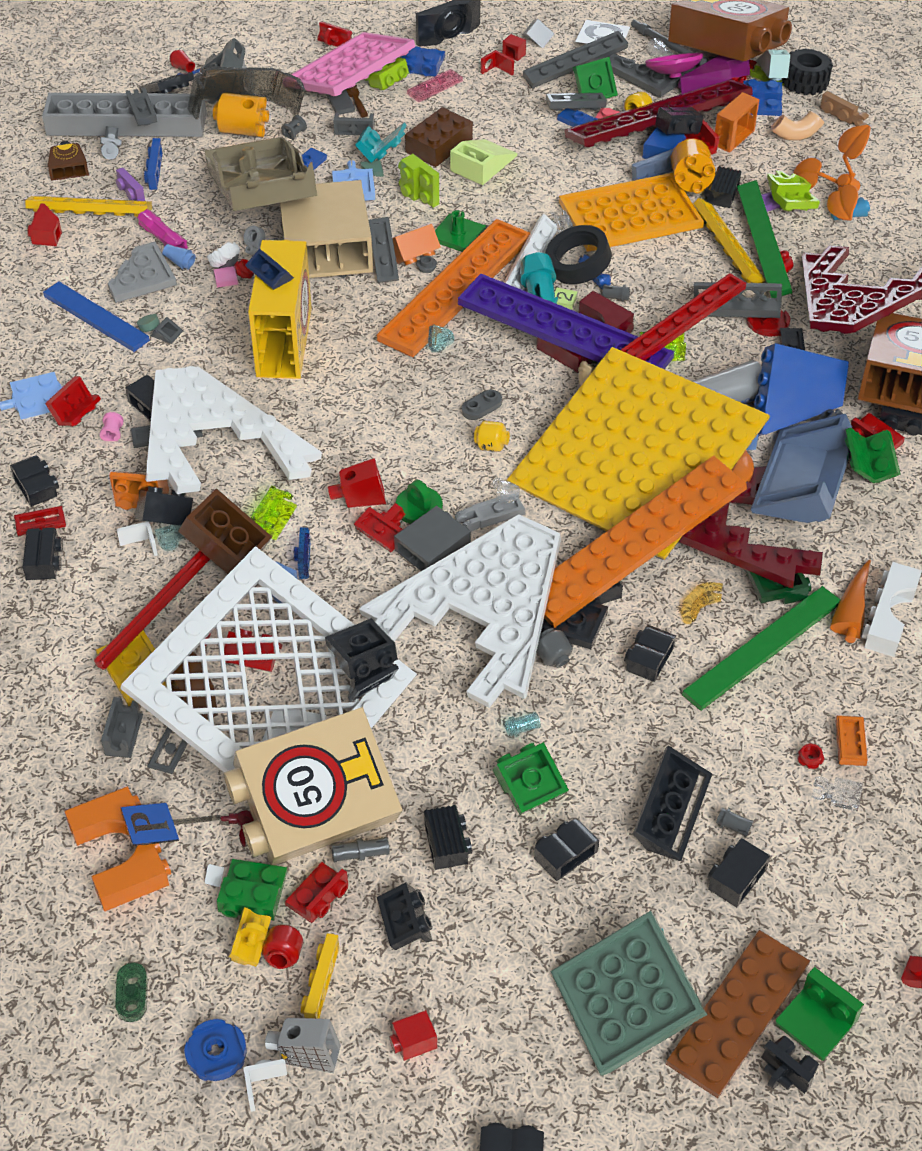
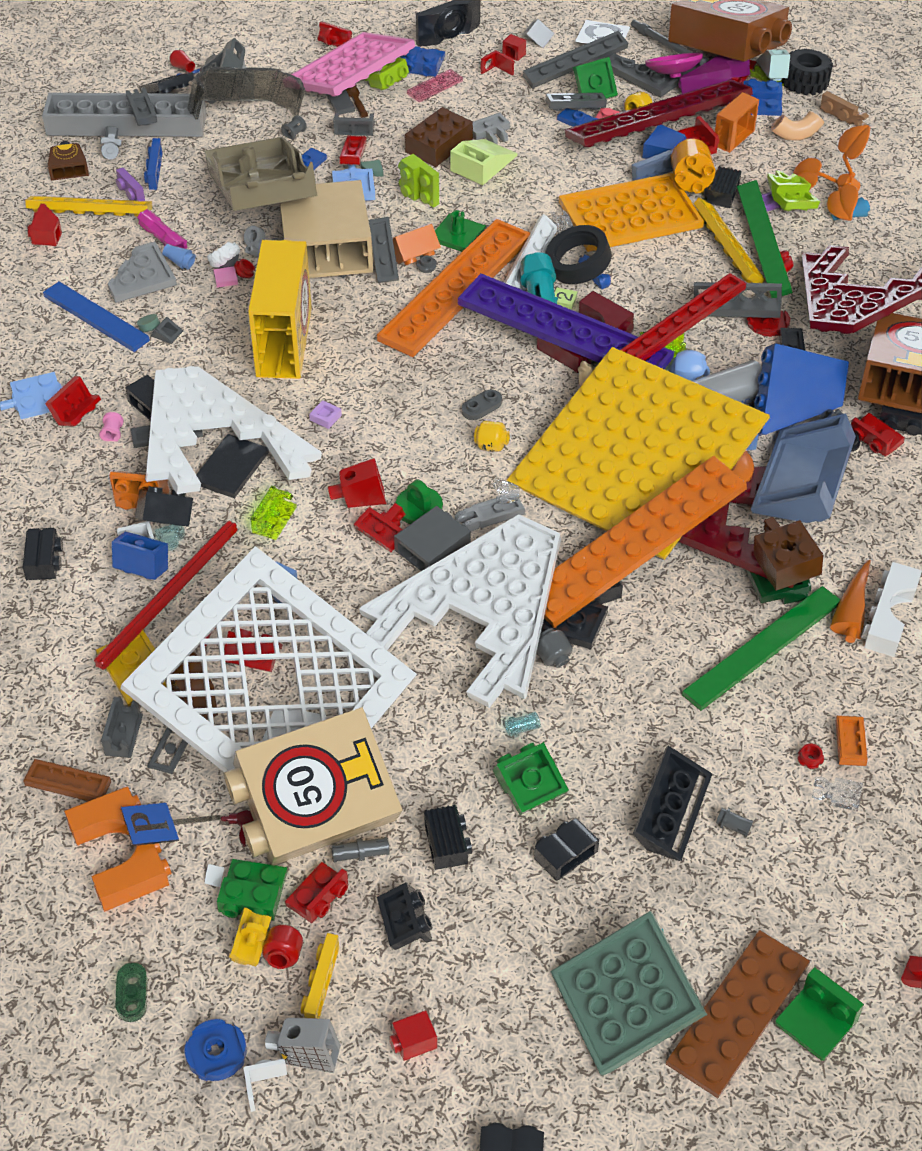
(34, 480): black brick -> none
(40, 522): red tile -> none
(66, 780): none -> dark orange plate
(140, 555): none -> blue brick
(223, 531): reddish brown brick -> none
(231, 465): none -> black tile
(241, 114): light orange cylinder -> none
(268, 270): dark blue slope -> none
(302, 553): clear blue plate -> none
(325, 414): none -> lavender plate
(353, 150): none -> red tile
(361, 686): black slope -> none
(362, 648): black plate -> none
(373, 147): teal bracket -> none
(439, 338): clear light blue tile -> none
(489, 126): none -> light grey hinge
(616, 292): dark grey pin -> none
(650, 652): black brick -> none
(657, 48): clear cone -> none
(679, 120): black brick -> none
(689, 365): none -> light blue helmet
(698, 598): clear yellow piece -> none
(738, 872): black brick -> none
(785, 1069): black hips -> none
(787, 553): none -> reddish brown hinge
(873, 456): green bracket -> none

